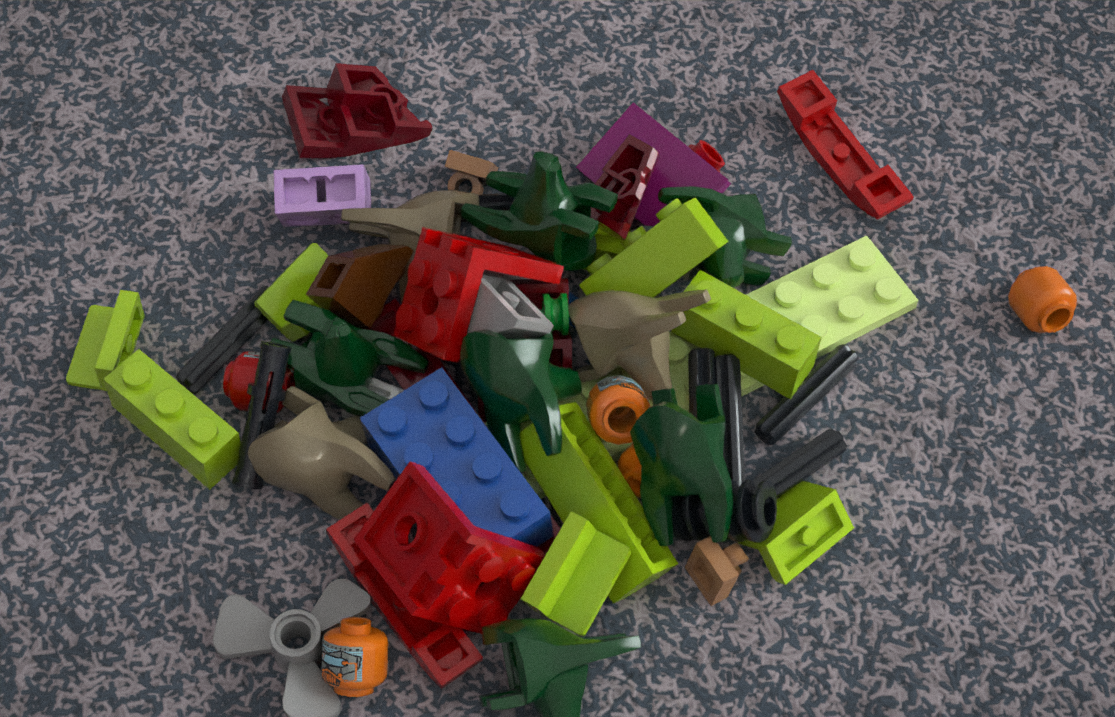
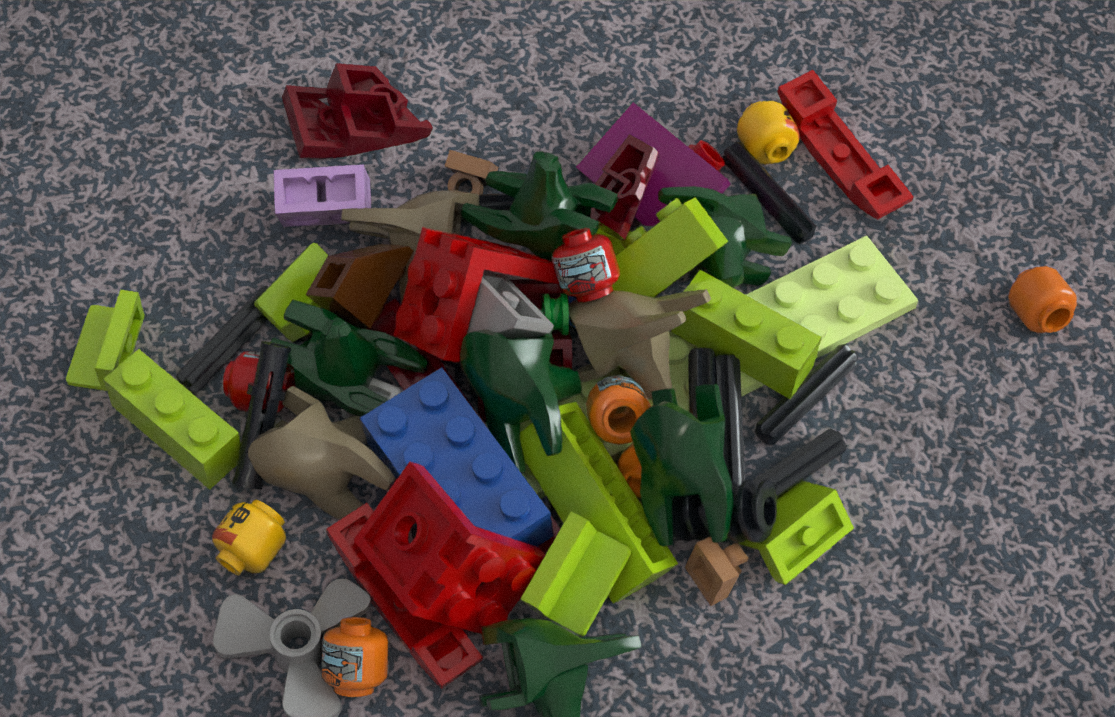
(249, 537): none -> yellow head
(585, 265): none -> head
(766, 130): none -> yellow head
(769, 193): none -> black axle

